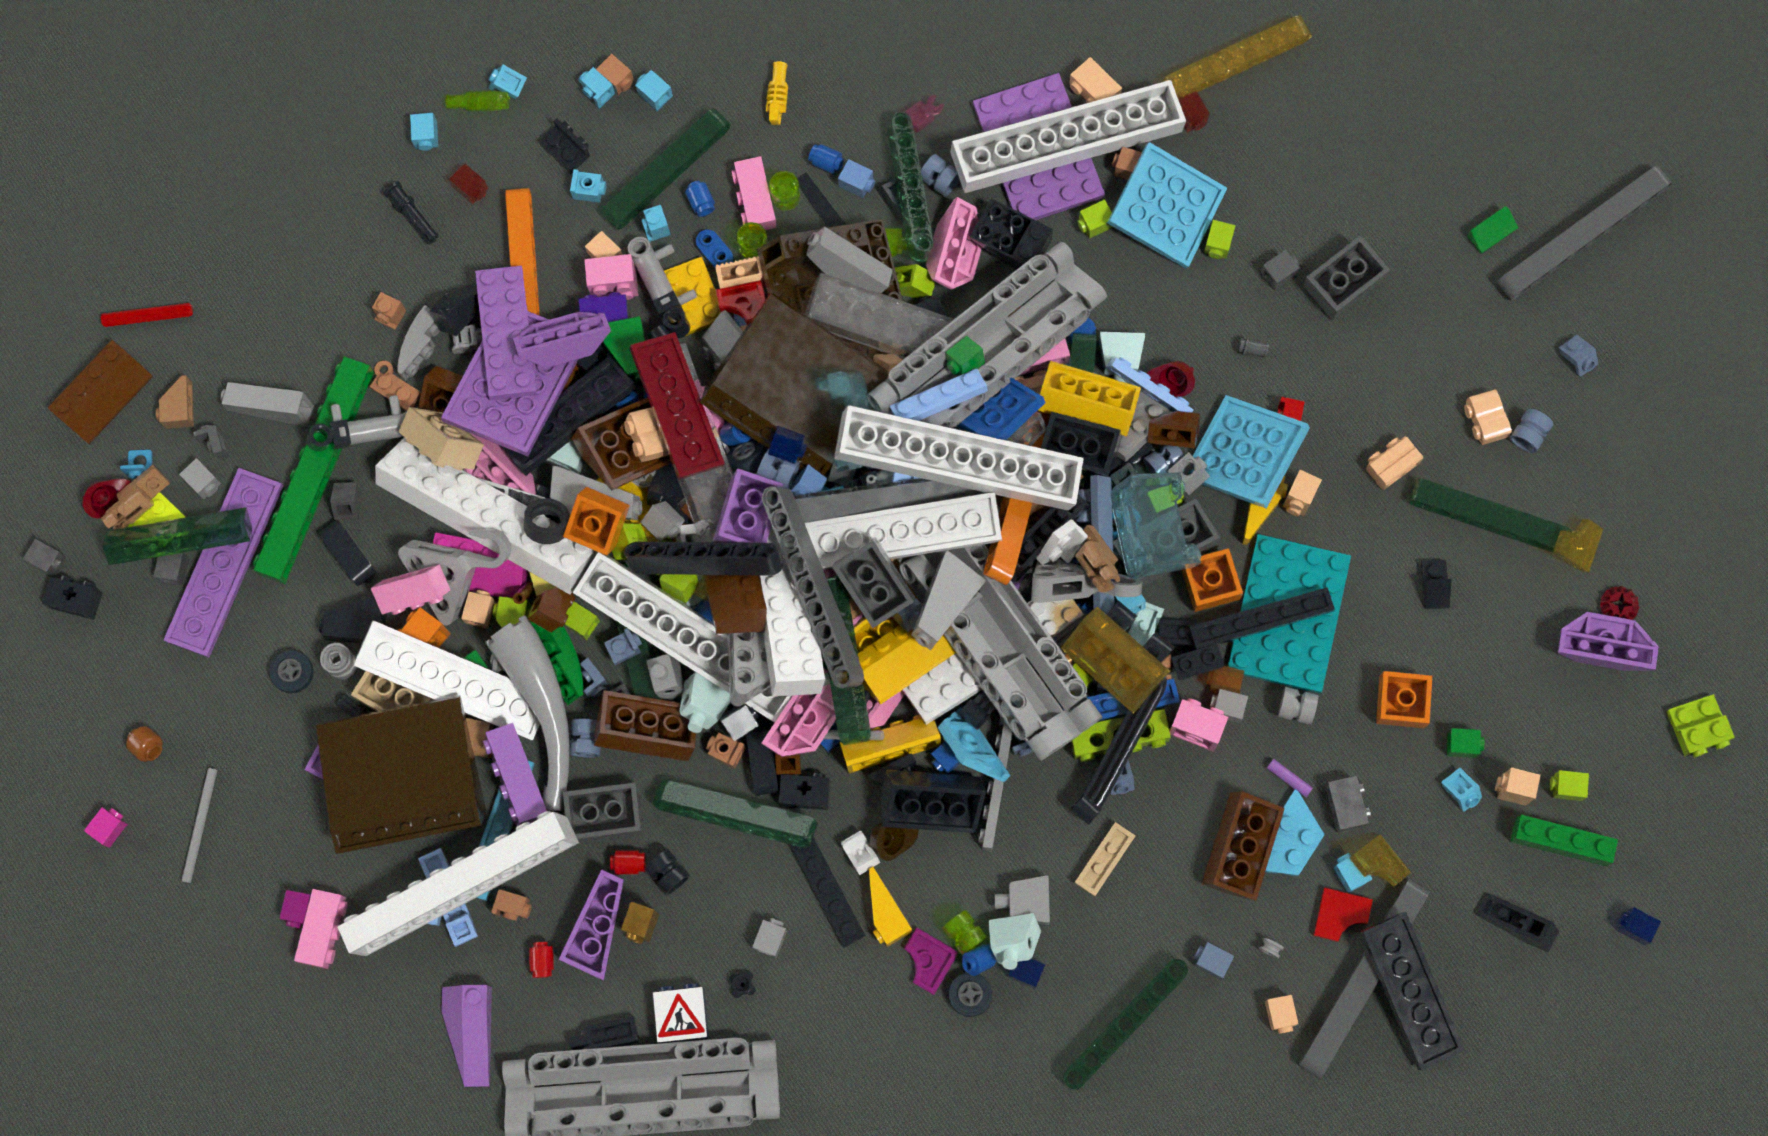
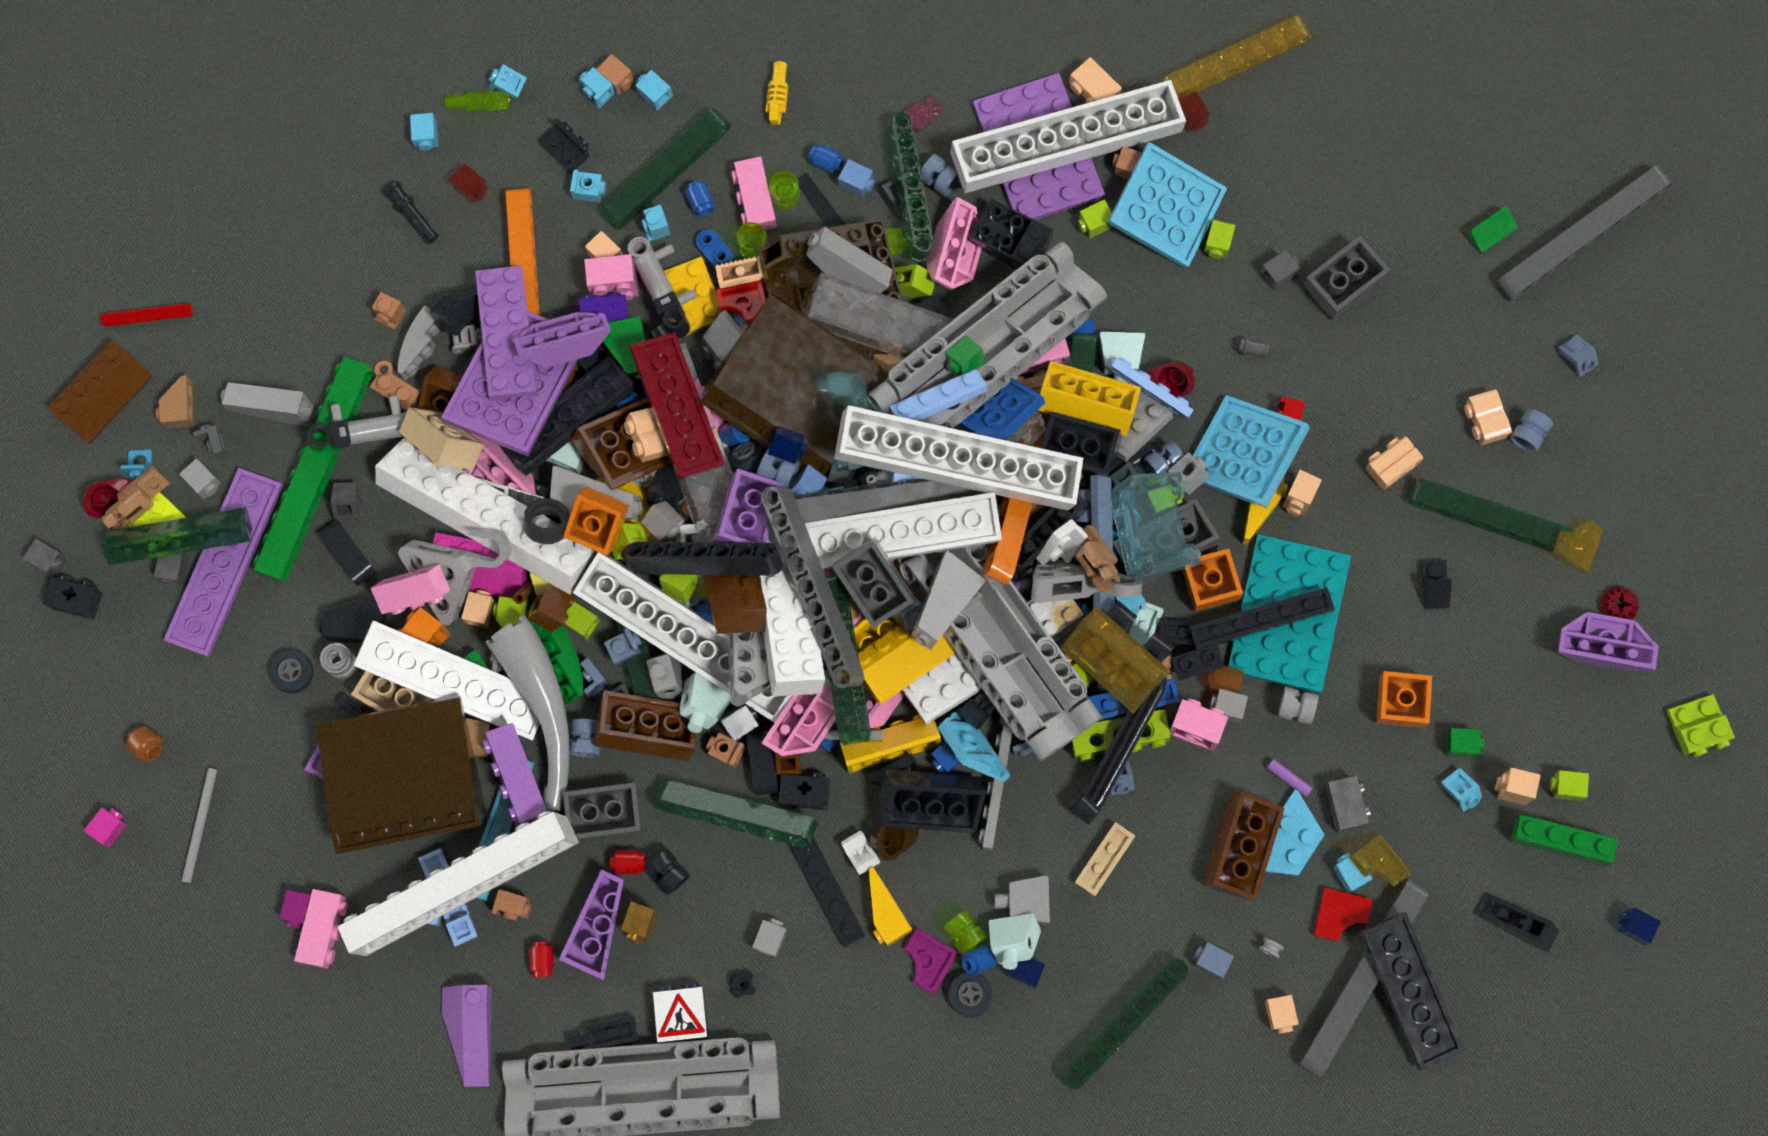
(1175, 429): reddish brown slope -> none

